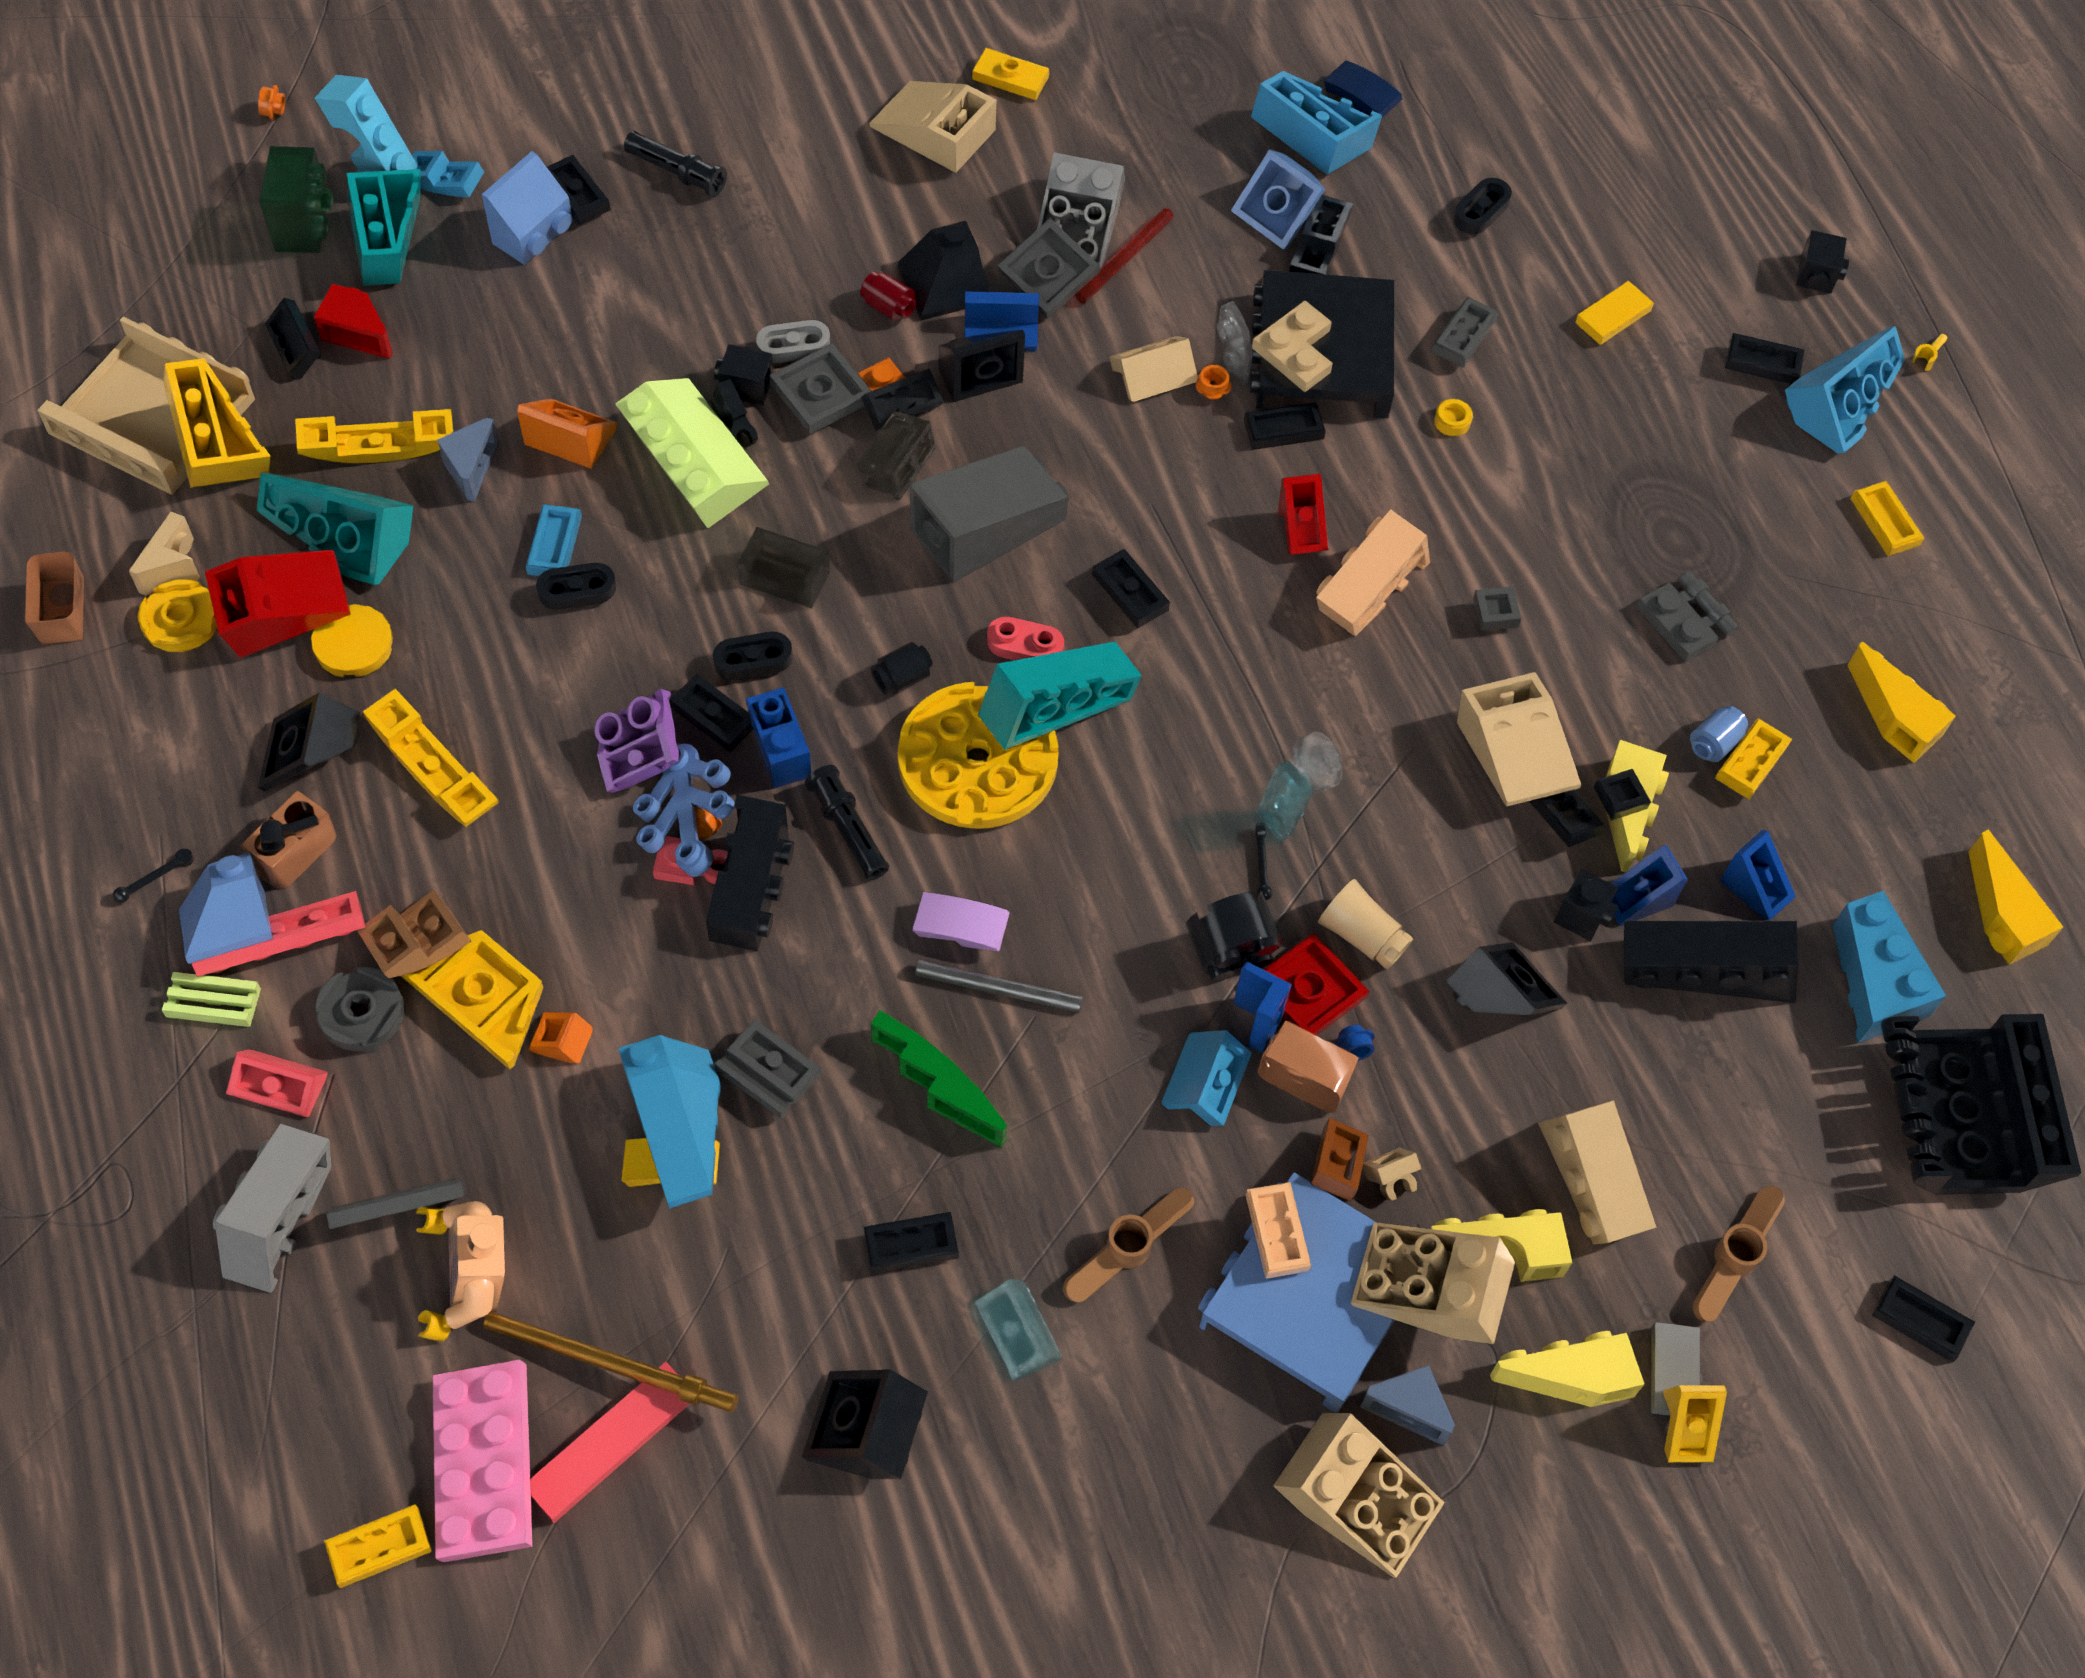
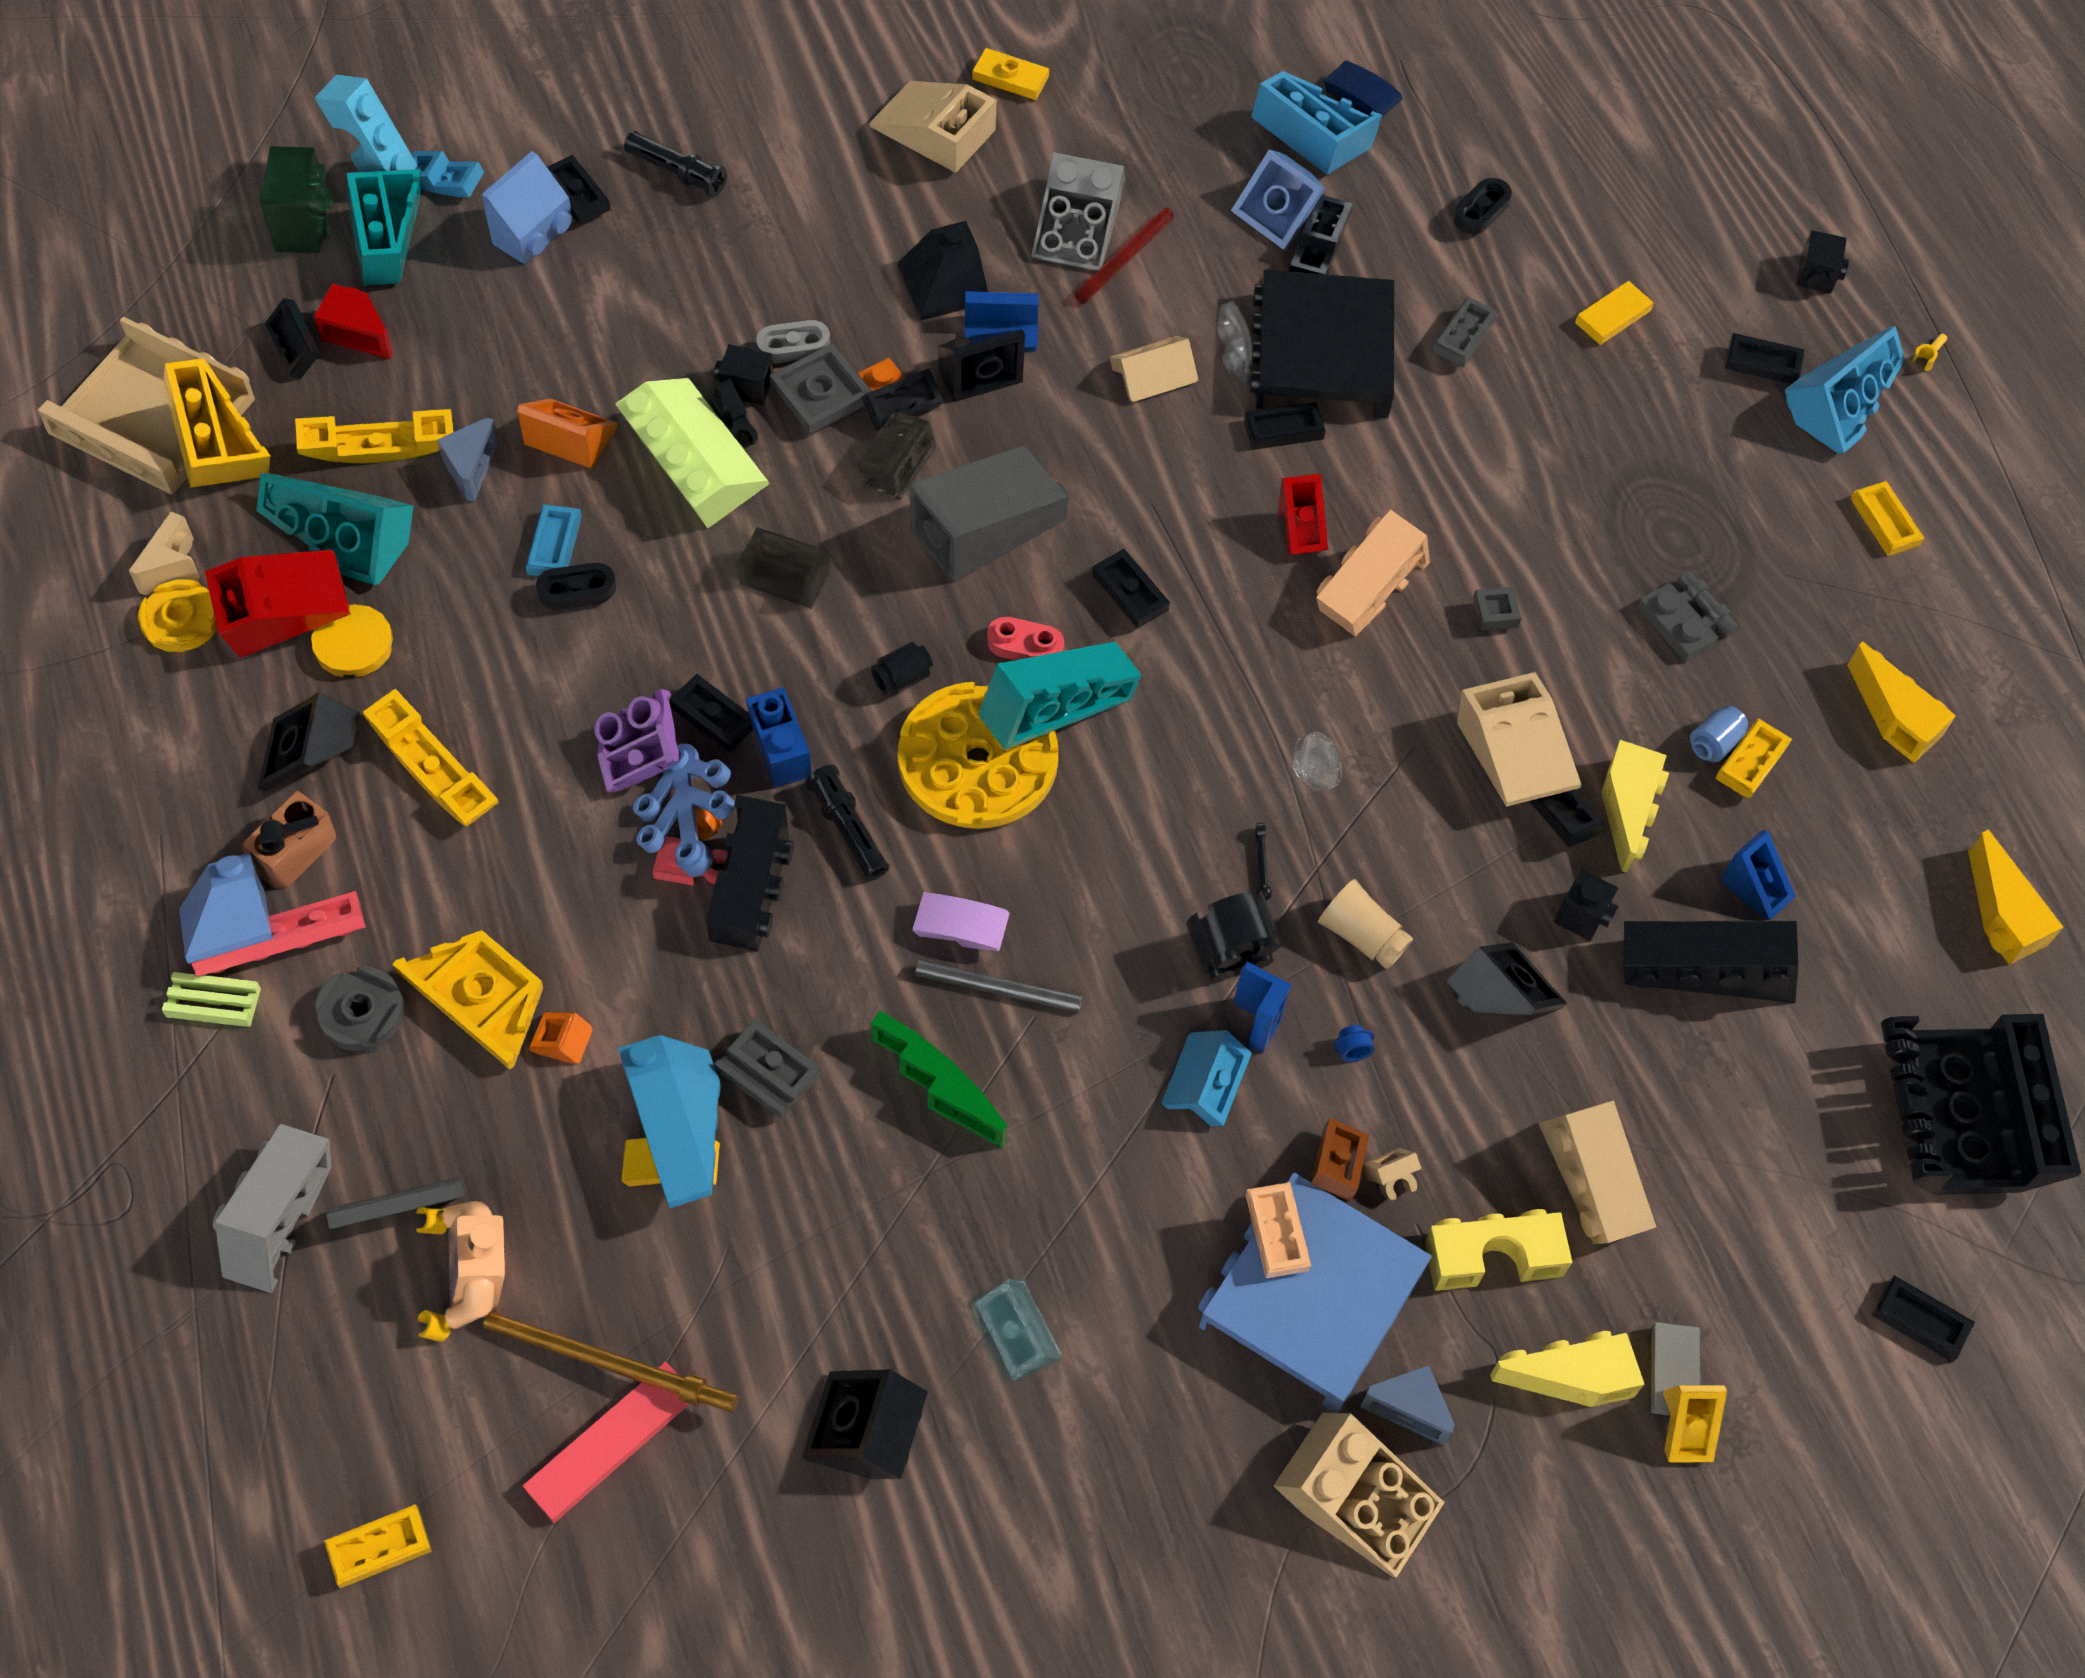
(55, 570): nougat piece -> none
(182, 857): black hinge -> none
(271, 102): orange plate -> none
(275, 1082): coral slope -> none
(415, 937): medium nougat slope -> none
(481, 1461): bright pink plate -> none
(752, 655): black plate -> none
(888, 296): dark red brick -> none
(911, 1242): black plate -> none
(1049, 265): dark grey plate -> none
(1112, 1259): medium nougat piece -> none
(1218, 377): orange plate -> none
(1285, 800): clear light blue plate -> none
(1289, 346): tan plate -> none
(1307, 1067): nougat piece -> none
(1320, 985): red tile -> none
(1435, 1280): tan slope -> none
(1453, 417): yellow tile -> none
(1622, 794): black tile -> none
(1649, 886): blue slope -> none
(1729, 1268): medium nougat piece -> none
(1882, 966): dark azure wedge -> none

